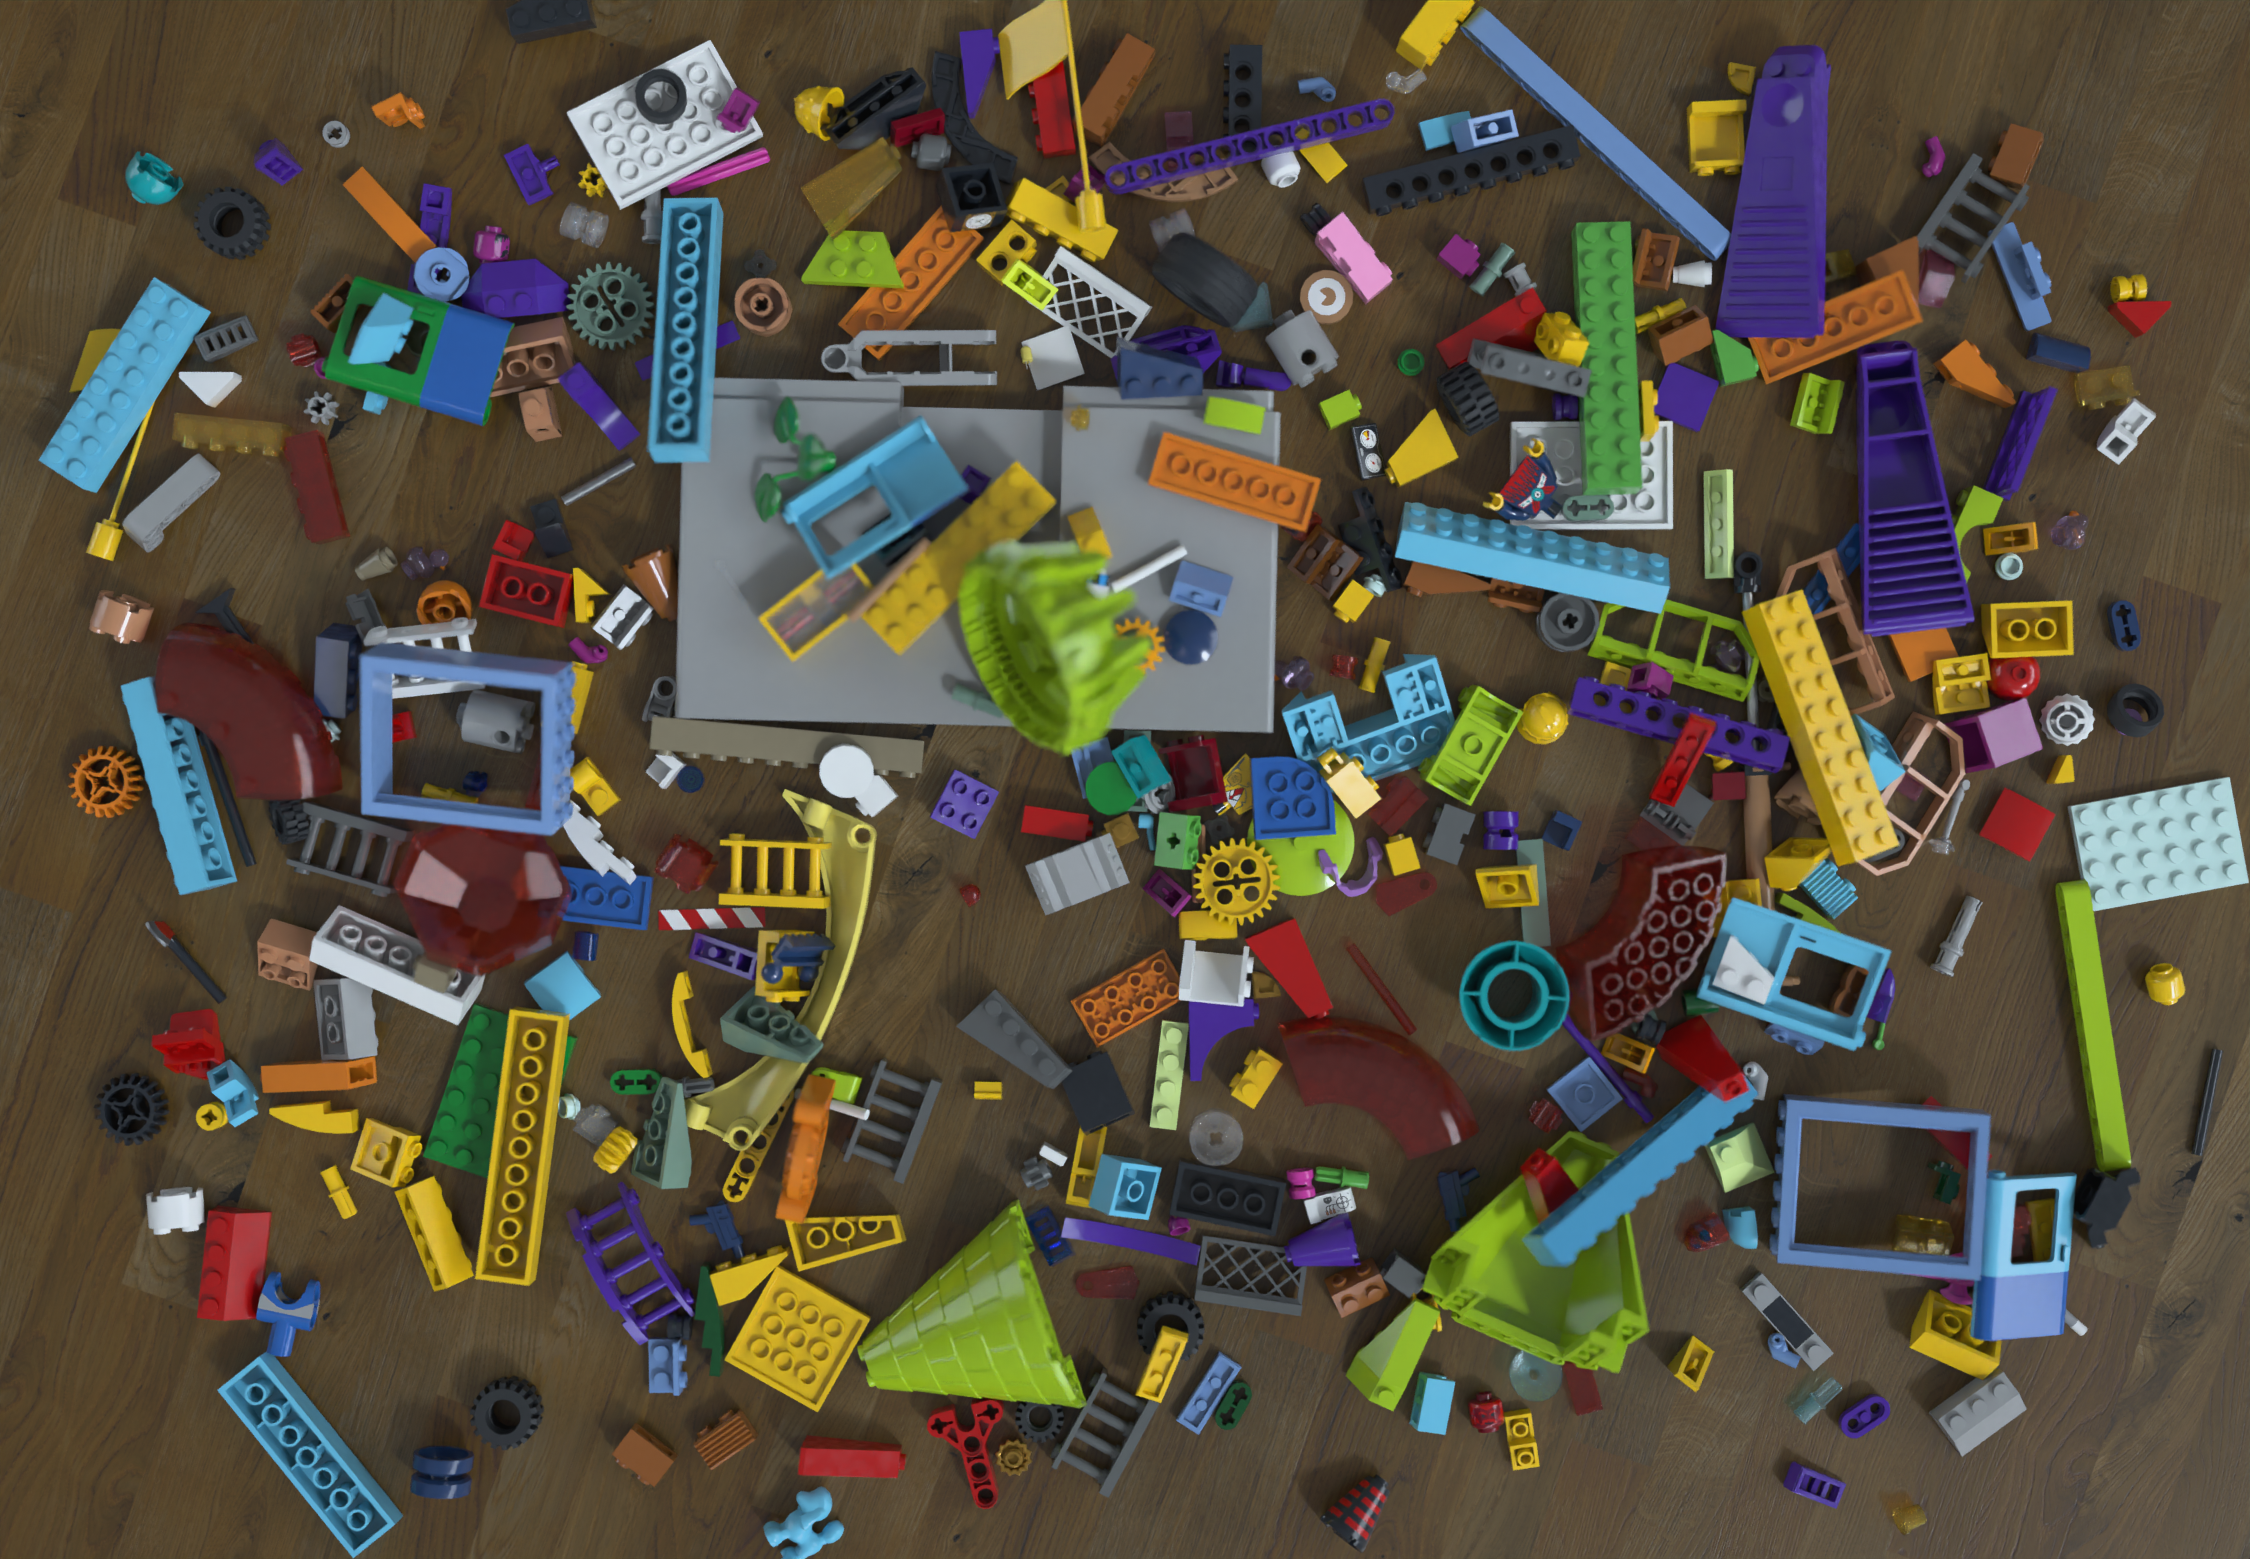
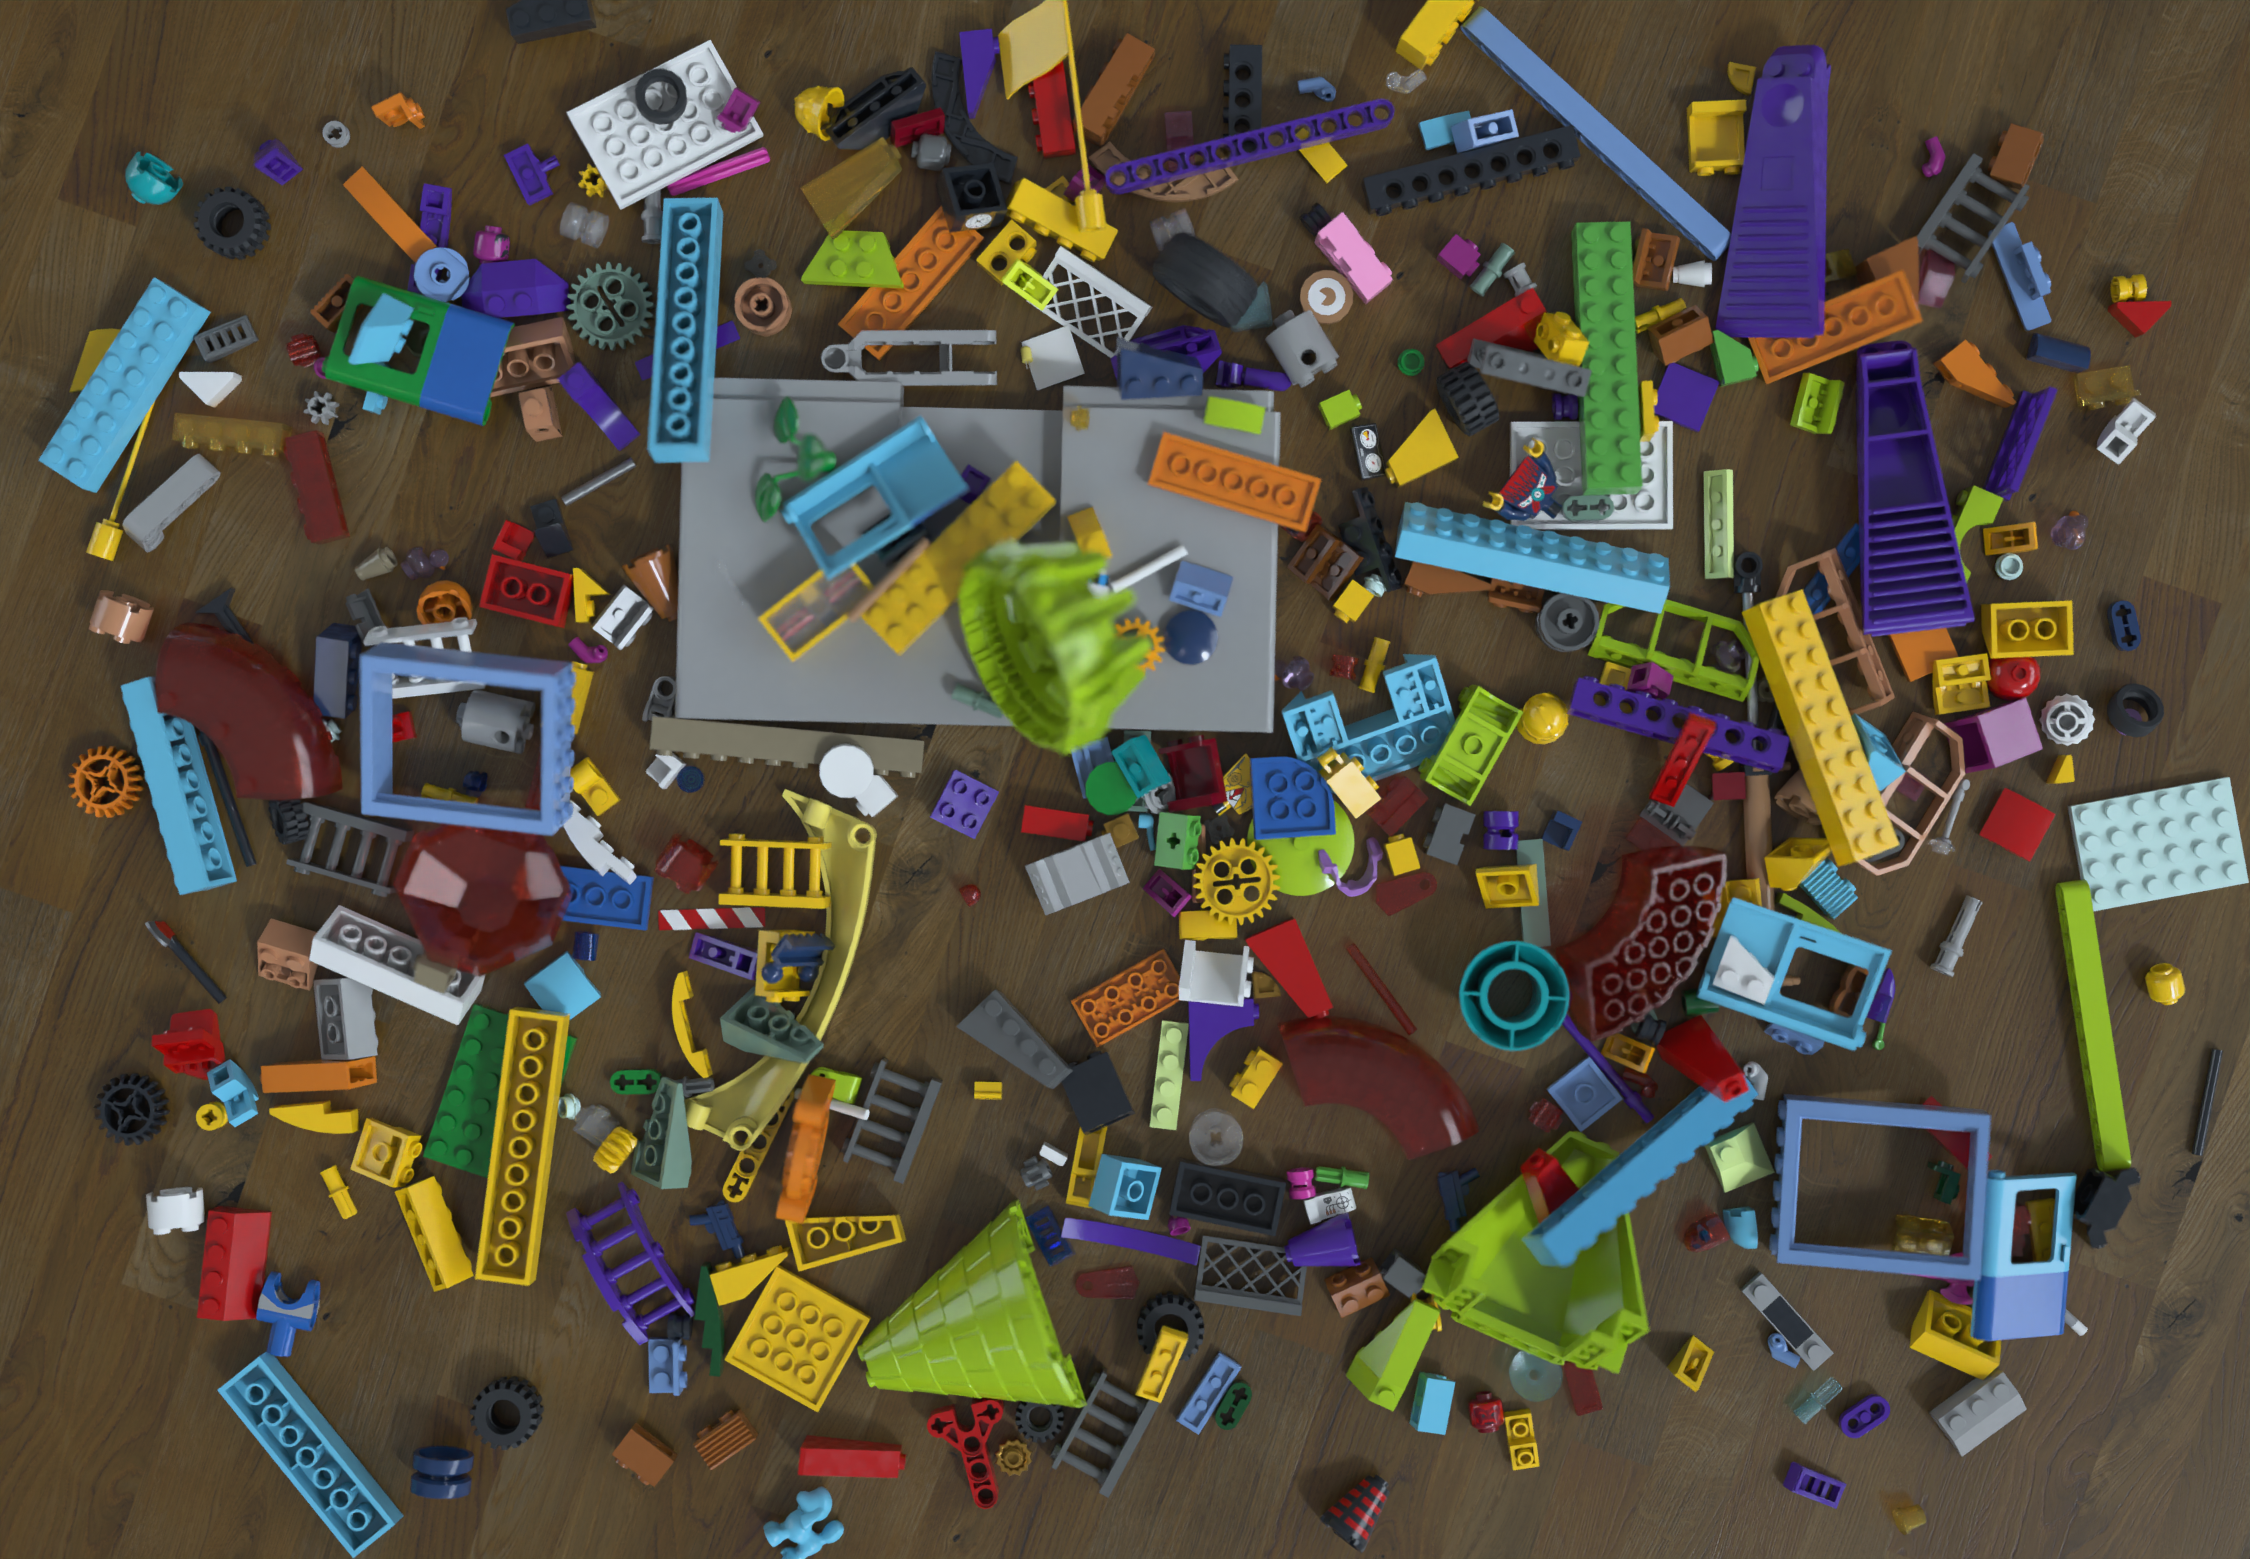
(1281, 169): white head -> none

